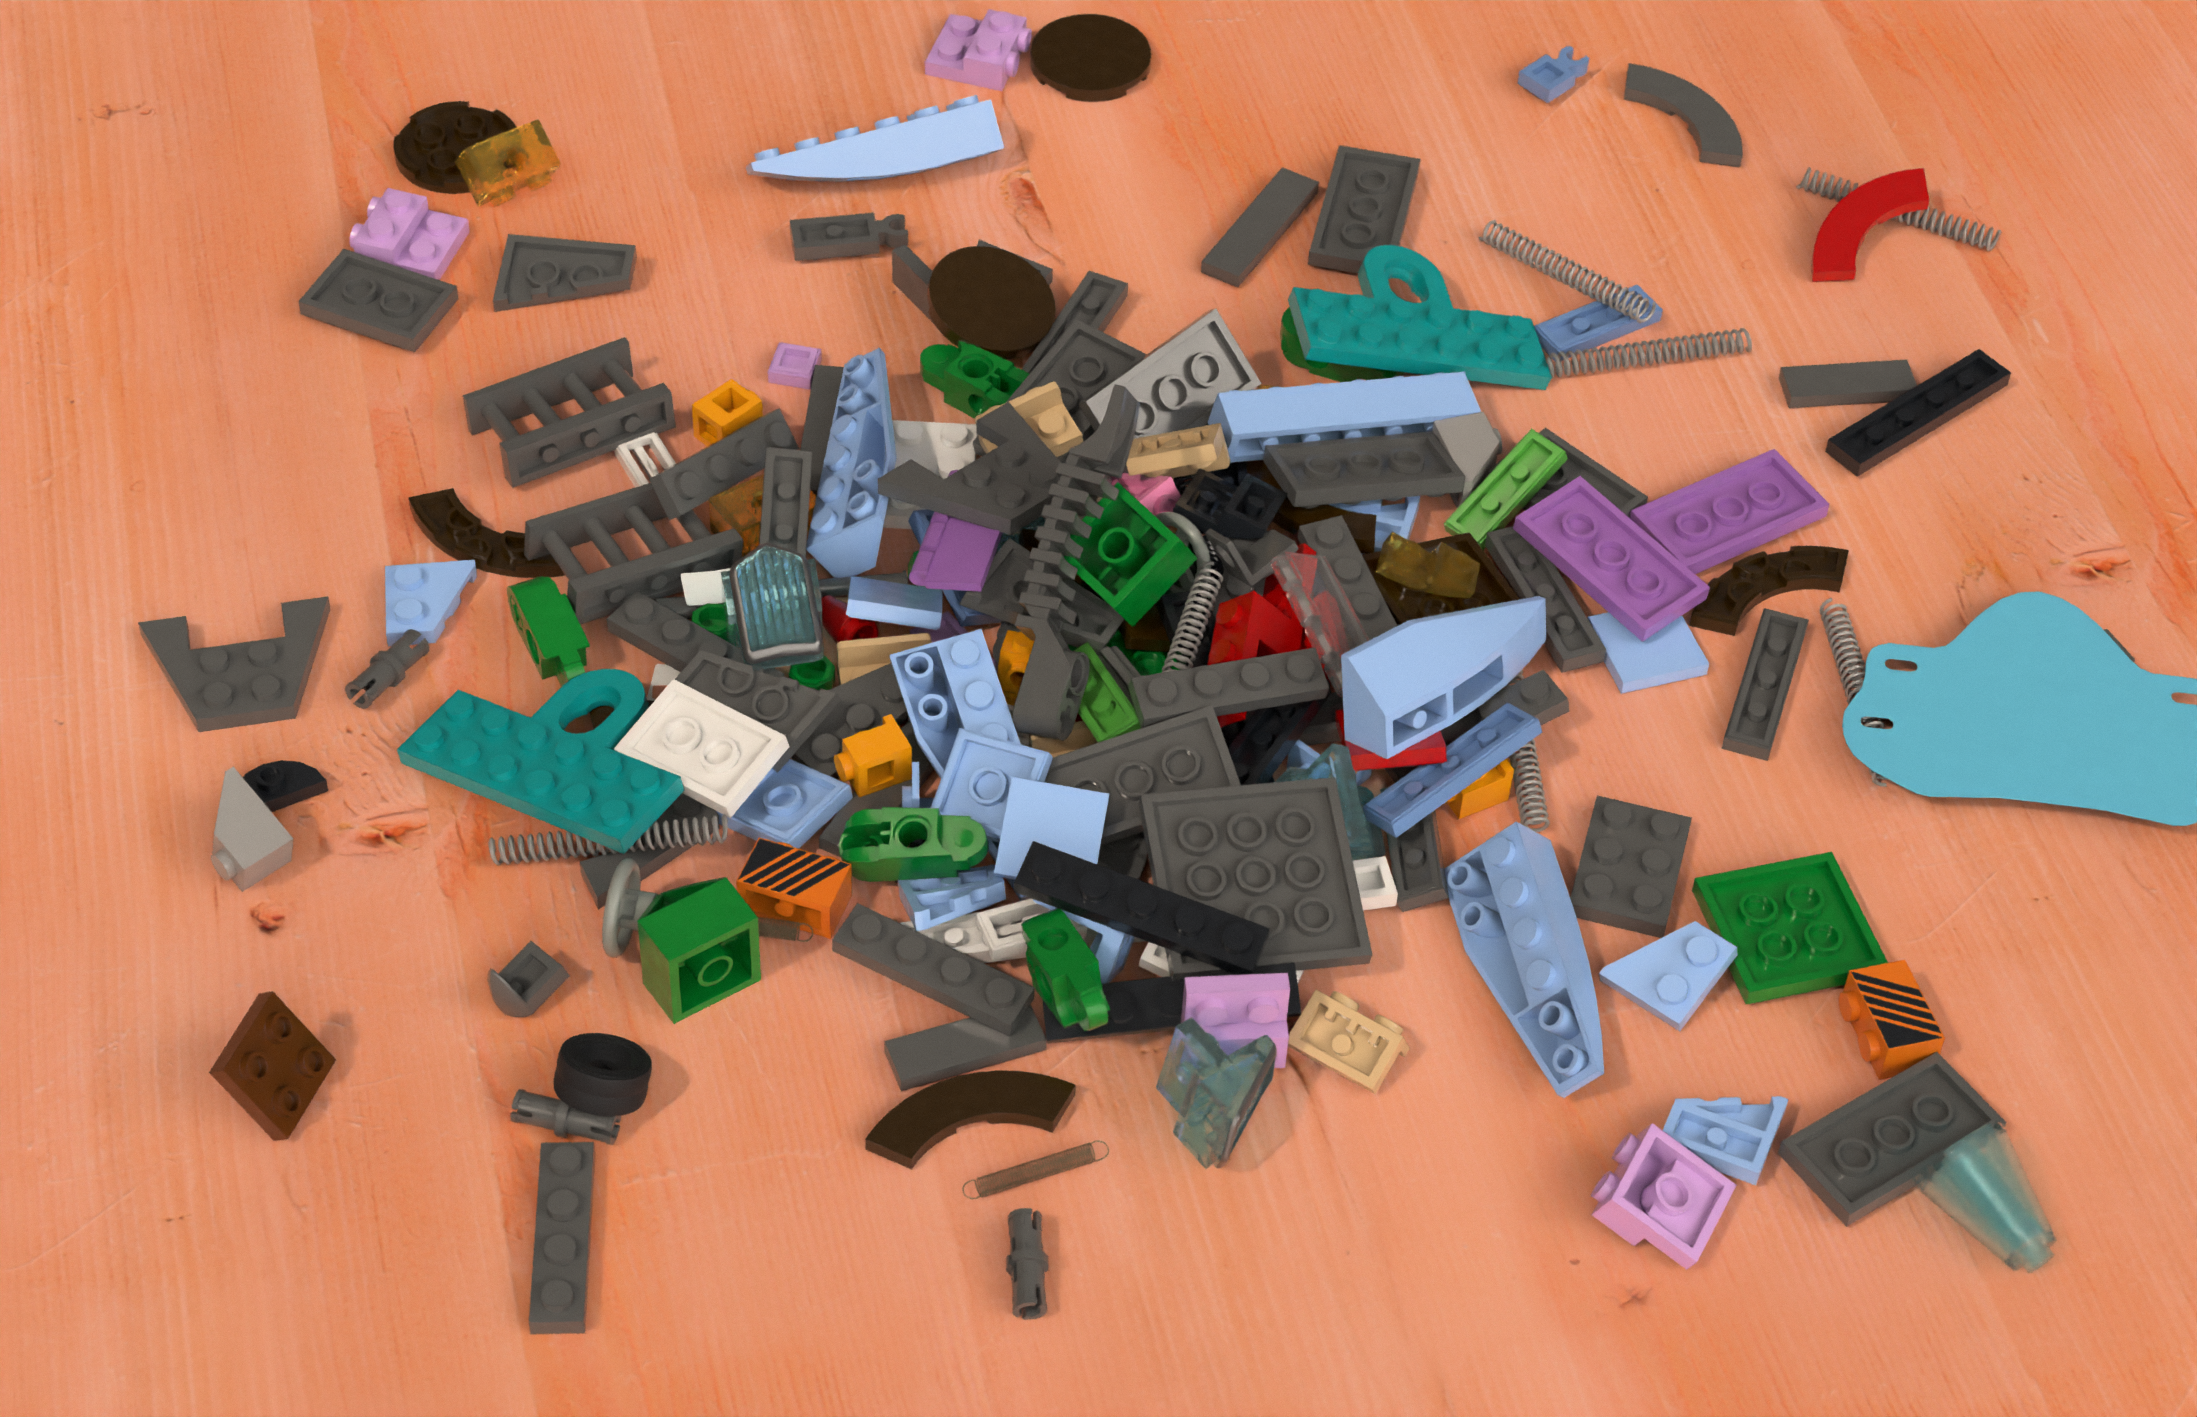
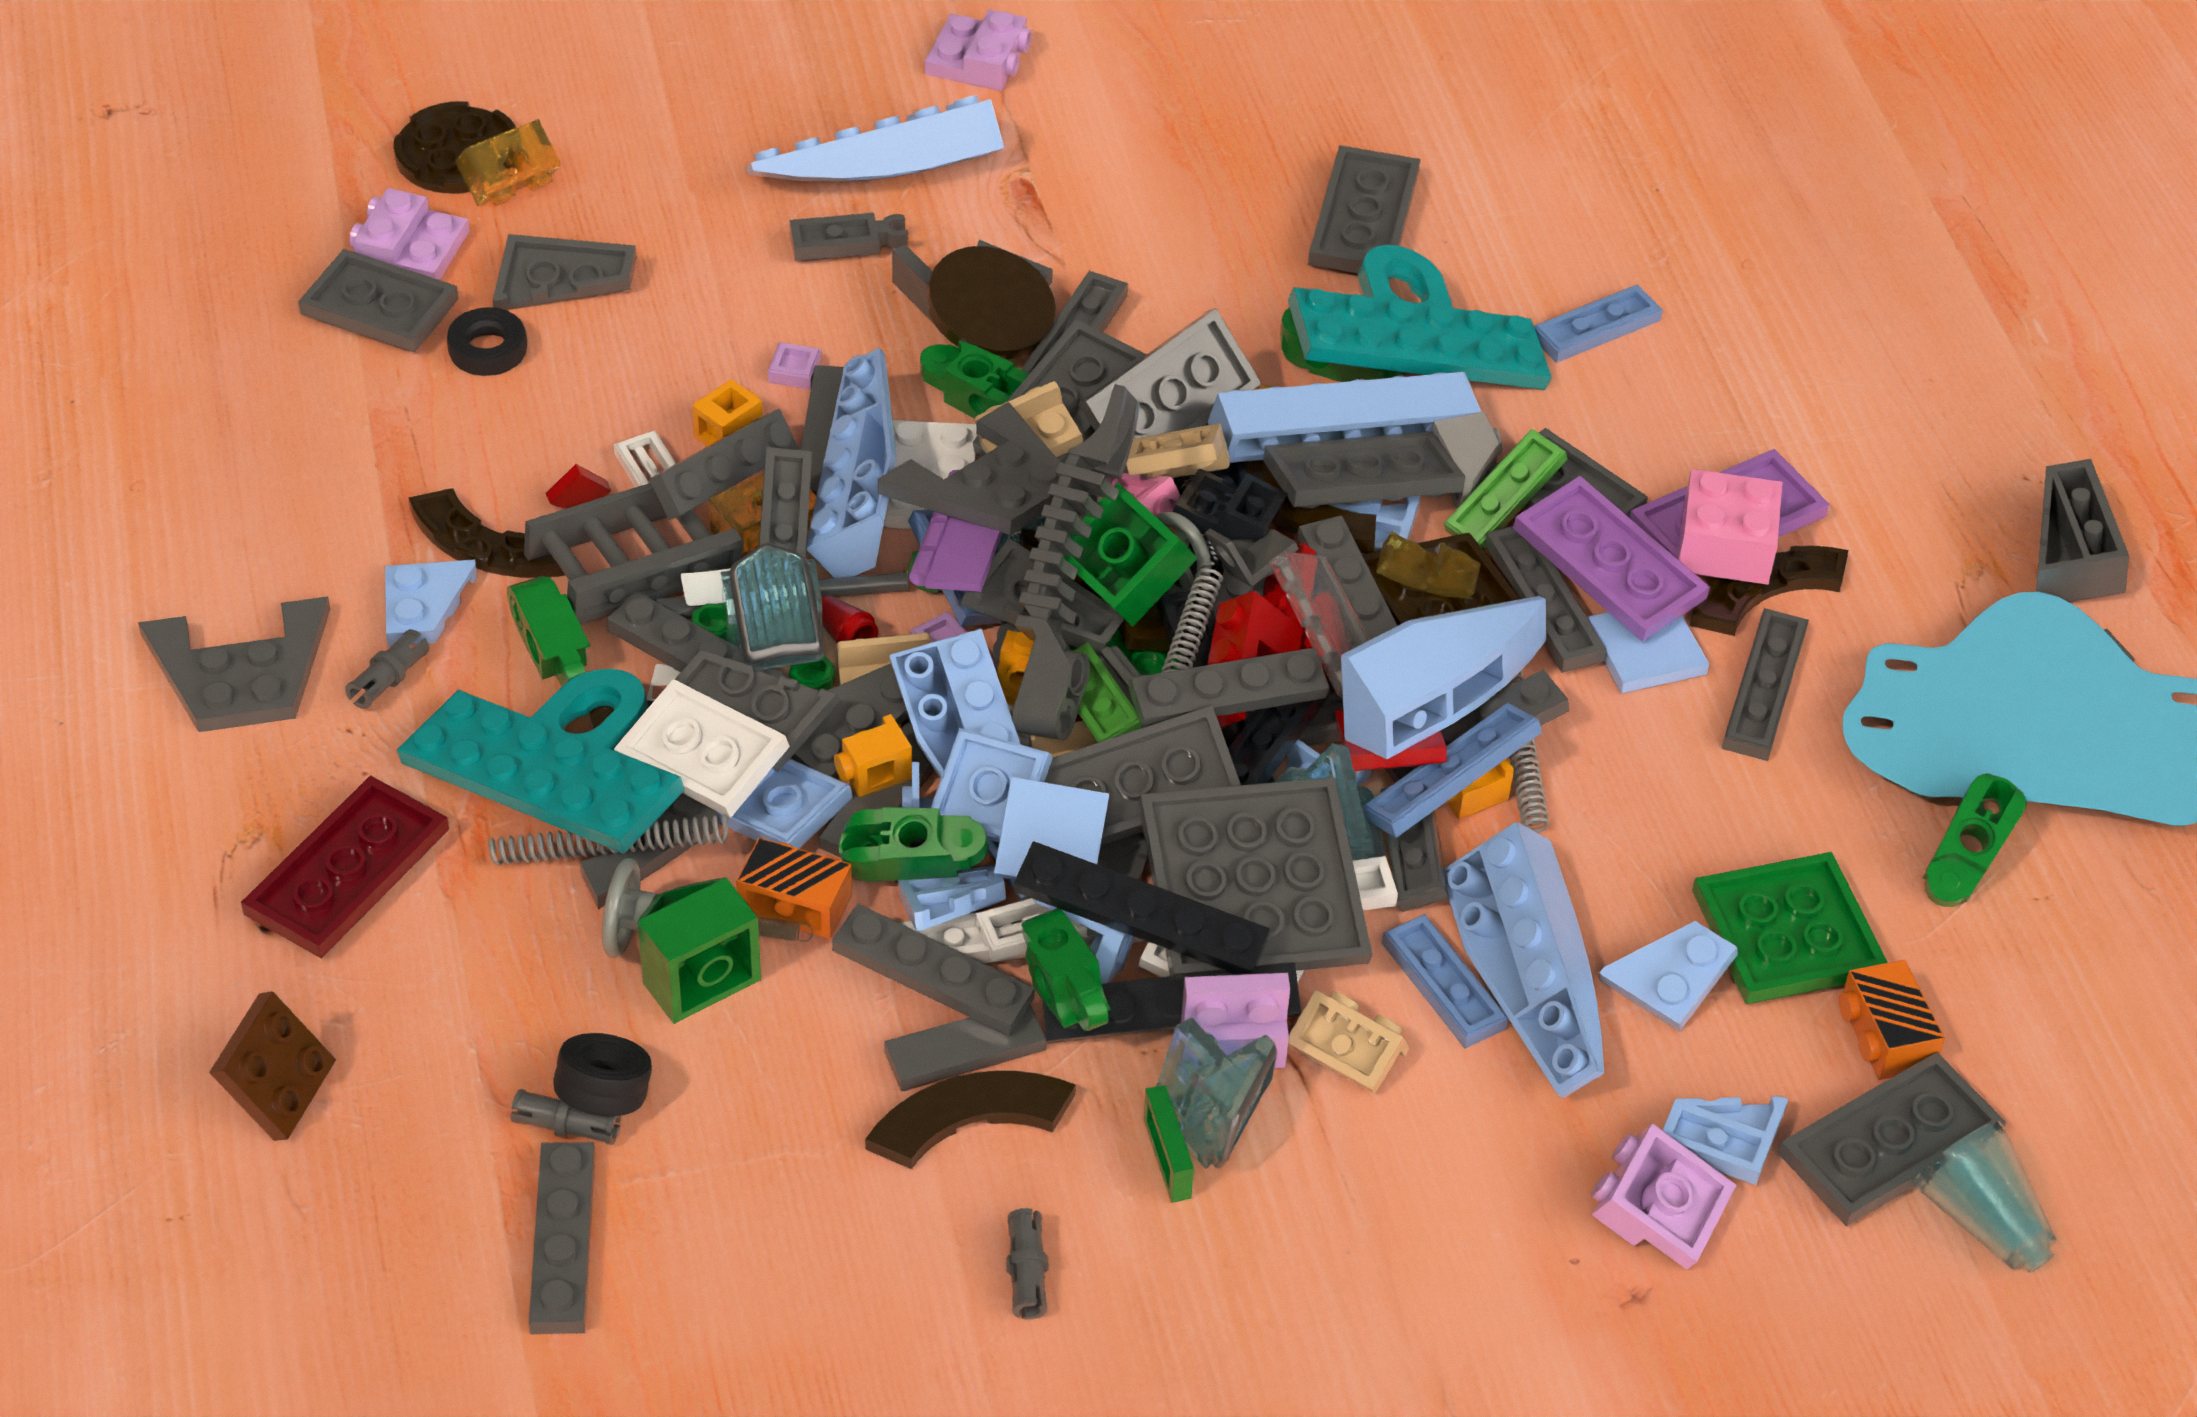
(247, 835): light grey slope -> none
(285, 783): black plate -> none
(345, 866): none -> dark red plate
(487, 360): none -> black tyre
(526, 981): dark grey plate -> none
(576, 437): dark grey fence -> none
(577, 488): none -> red tile
(894, 603): light blue tile -> none
(1041, 1174): dark tan piece -> none
(1090, 57): dark brown tile -> none
(1168, 1143): none -> green tile
(1259, 227): dark grey tile -> none
(1445, 981): none -> medium blue tile
(1552, 77): medium blue plate -> none
(1569, 276): light grey piece -> none
(1629, 866): dark grey plate -> none
(1649, 354): light grey piece -> none
(1706, 119): dark grey tile -> none
(1730, 526): none -> bright pink brick
(1842, 672): light grey piece -> none
(1846, 383): dark grey tile -> none
(1857, 214): red tile -> none
(1915, 217): light grey piece -> none
(1917, 412): black plate -> none
(1953, 868): none -> green piece
(2079, 538): none -> dark grey wedge

